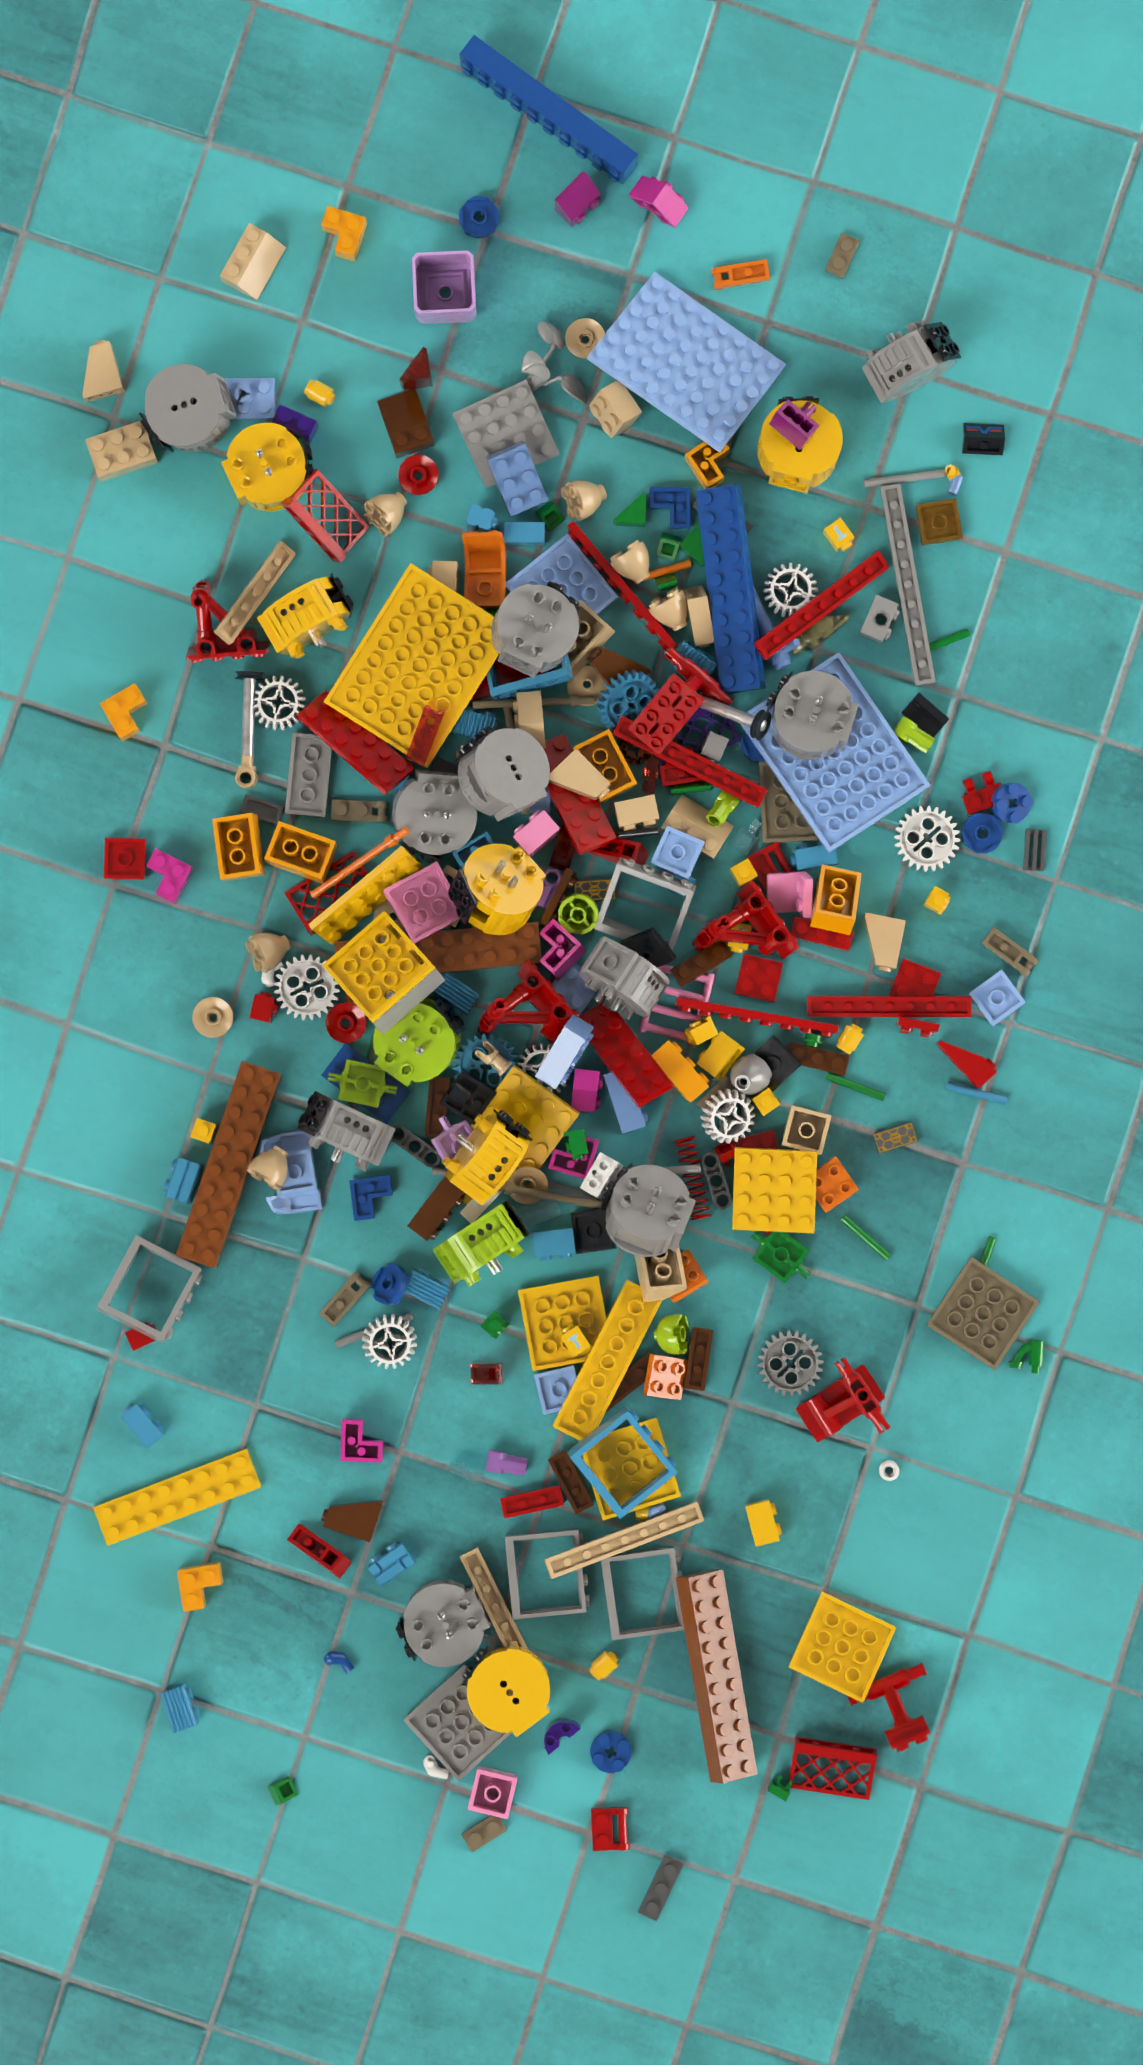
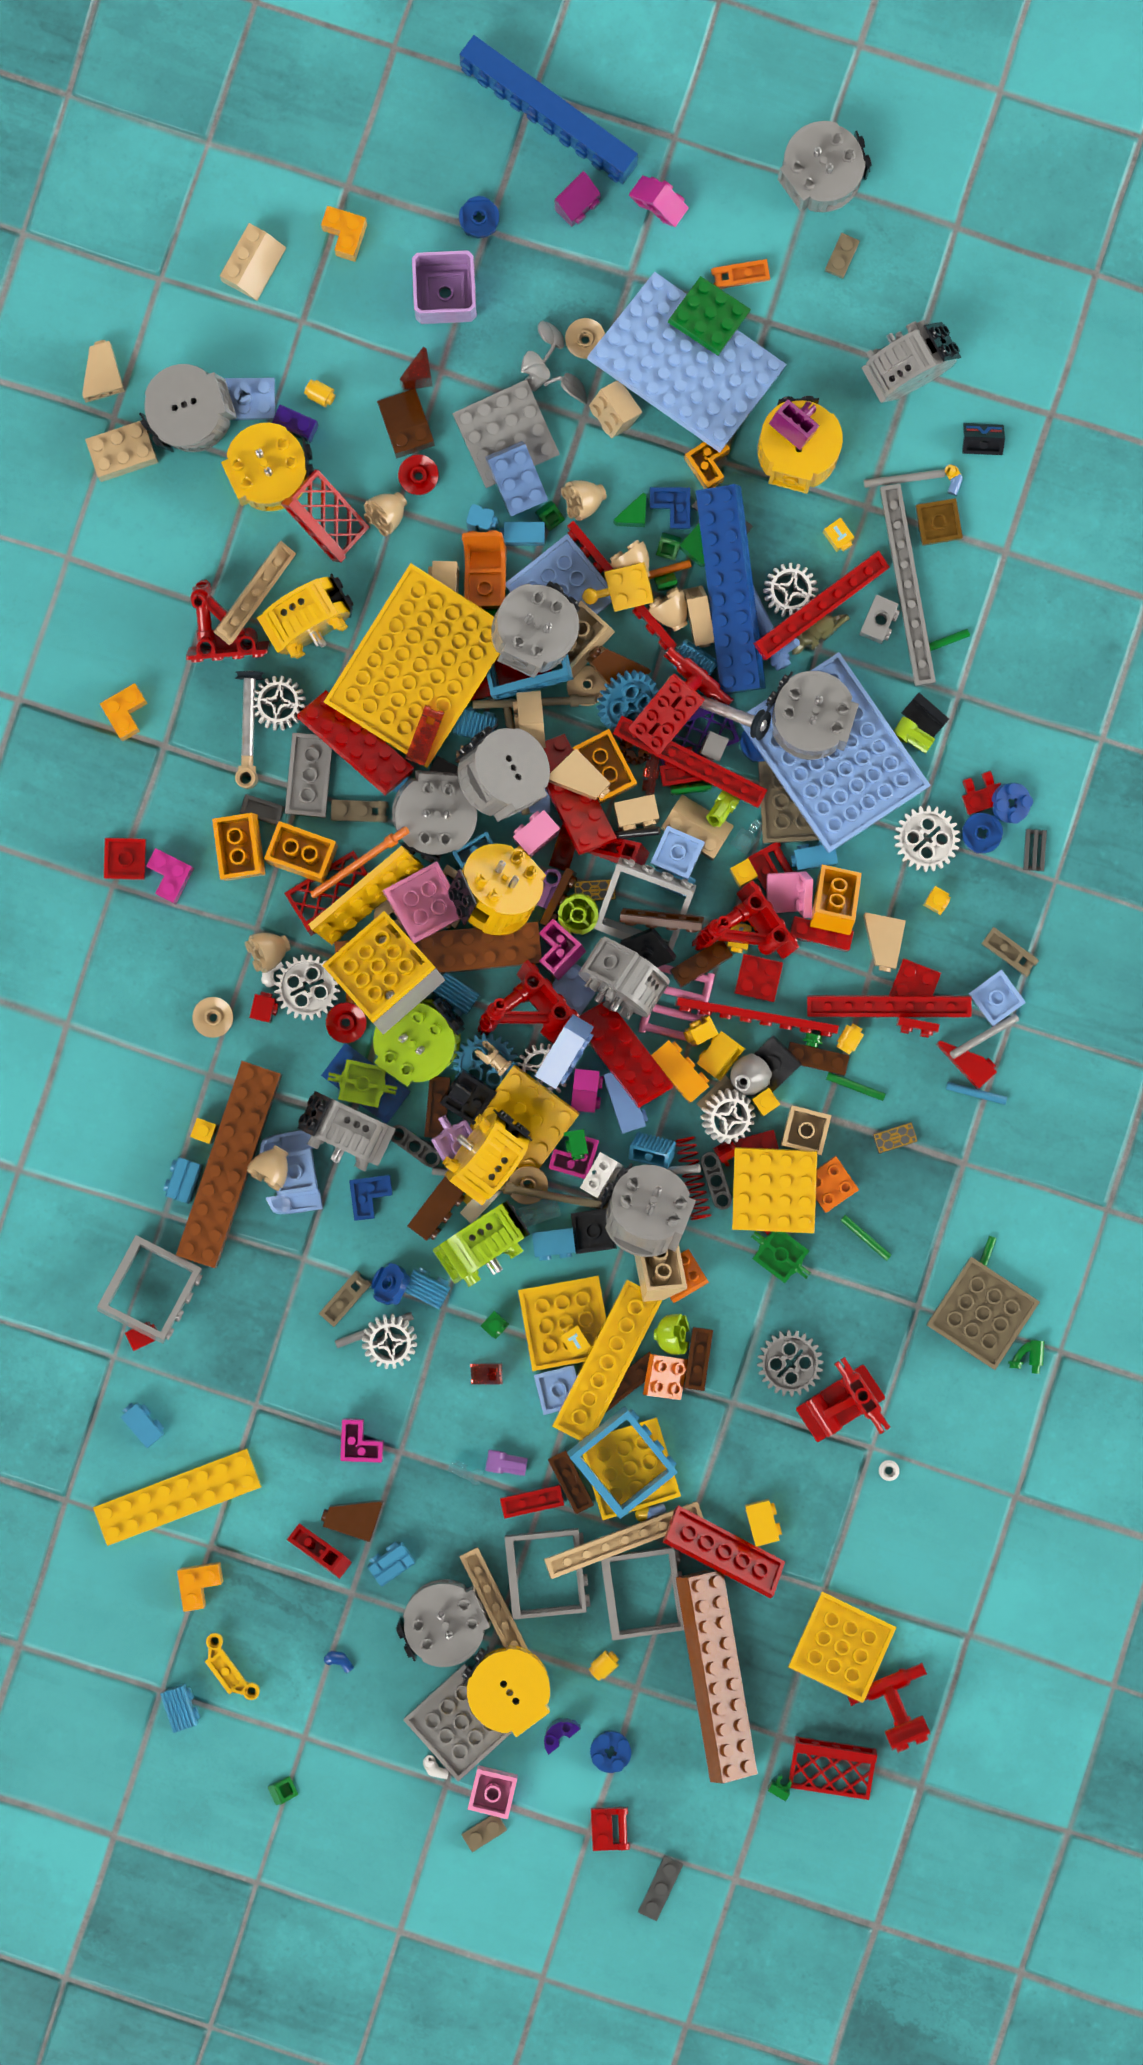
(226, 1671): none -> yellow plate
(626, 587): none -> yellow plate
(652, 1150): none -> dark azure brick
(662, 919): none -> reddish brown plate
(709, 315): none -> green plate
(724, 1552): none -> red plate
(823, 166): none -> light grey piece
(984, 1036): none -> light grey bar

